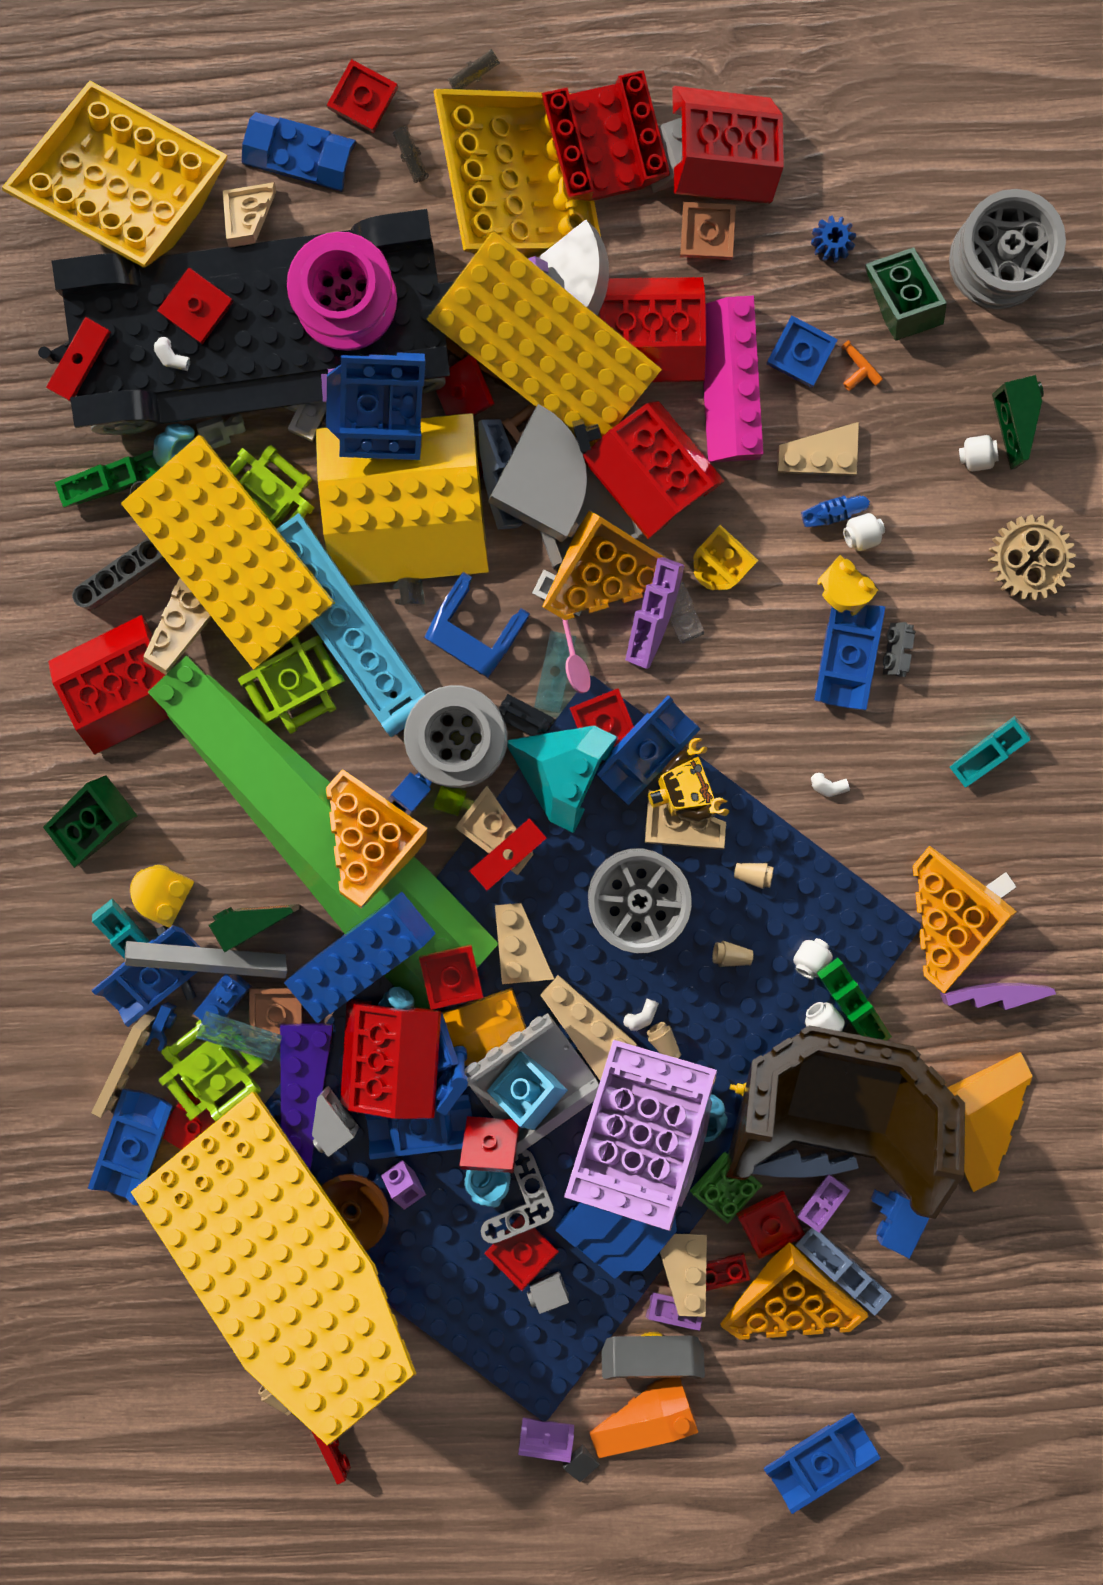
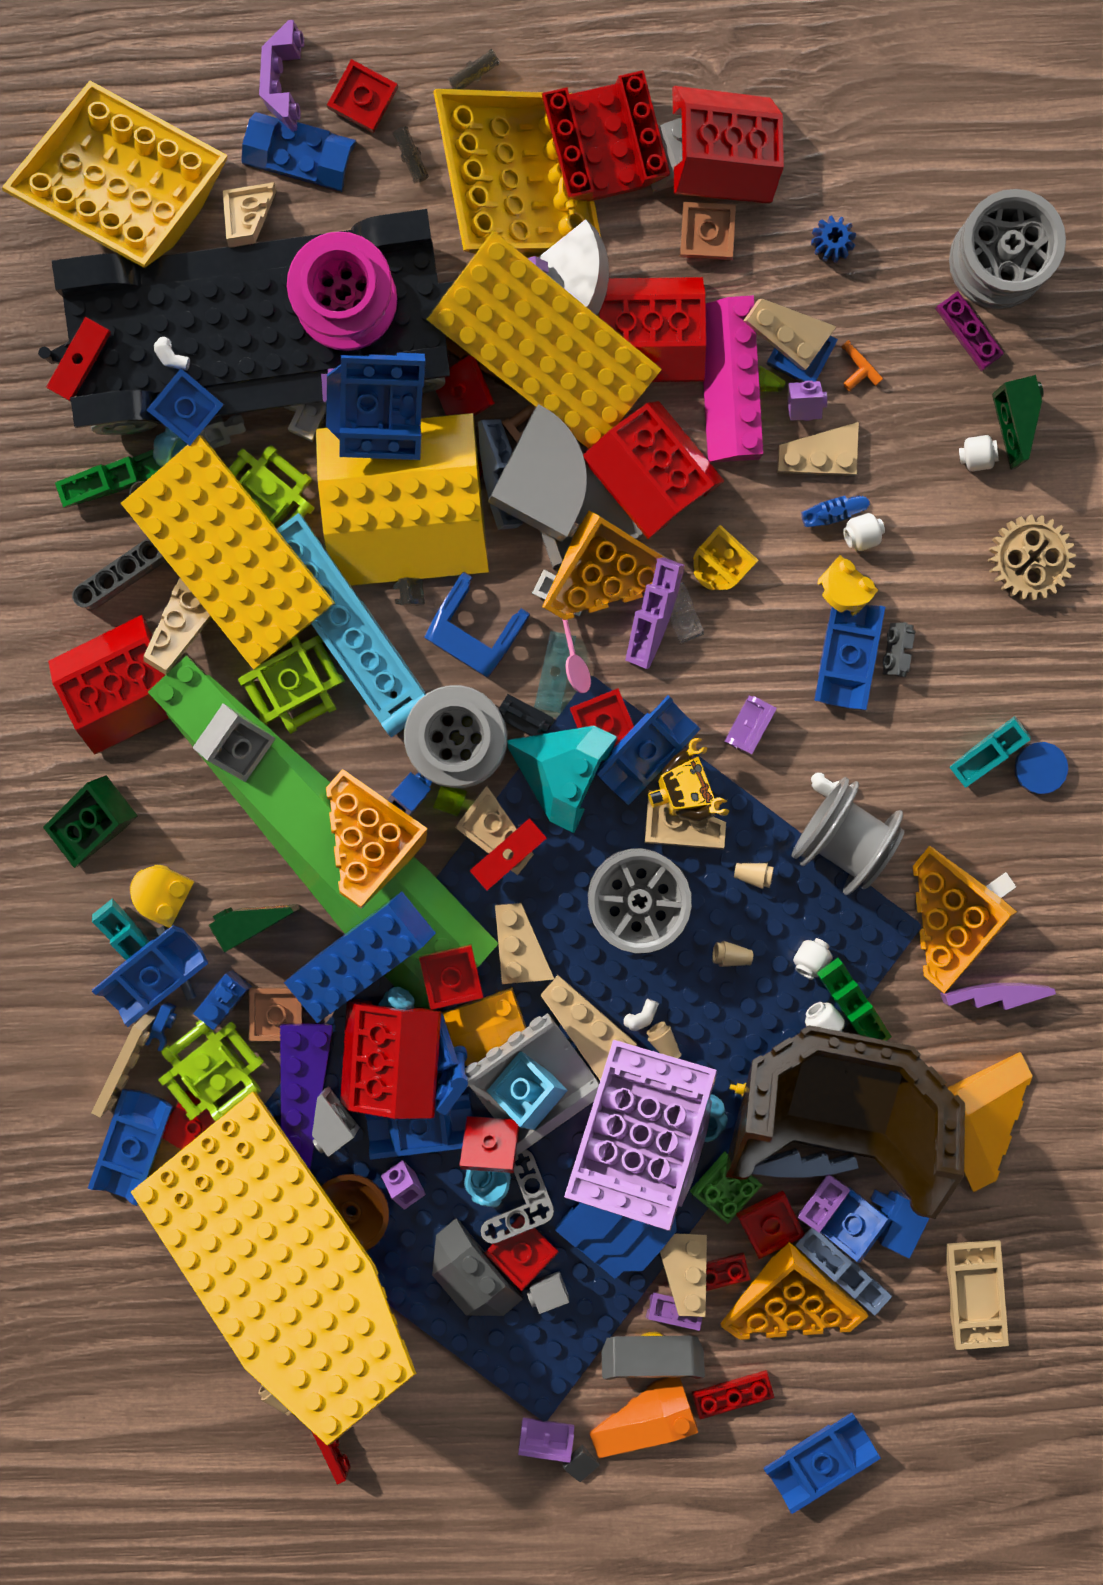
(185, 407): none -> blue plate
(195, 306): red plate -> none
(205, 959): light grey tile -> none
(233, 743): none -> light grey slope
(251, 1041): clear light blue tile -> none
(283, 45): none -> medium lavender slope
(470, 1275): none -> dark grey wedge
(585, 434): black tile -> none
(717, 1400): none -> red tile
(750, 724): none -> medium lavender hinge
(769, 382): none -> clear neon green slope
(789, 331): none -> tan wing
(806, 400): none -> medium lavender brick
(850, 837): none -> light grey wheel
(855, 1226): none -> plate
(906, 294): dark green slope -> none
(977, 1294): none -> tan slope
(978, 345): none -> magenta tile
(1041, 768): none -> blue tile

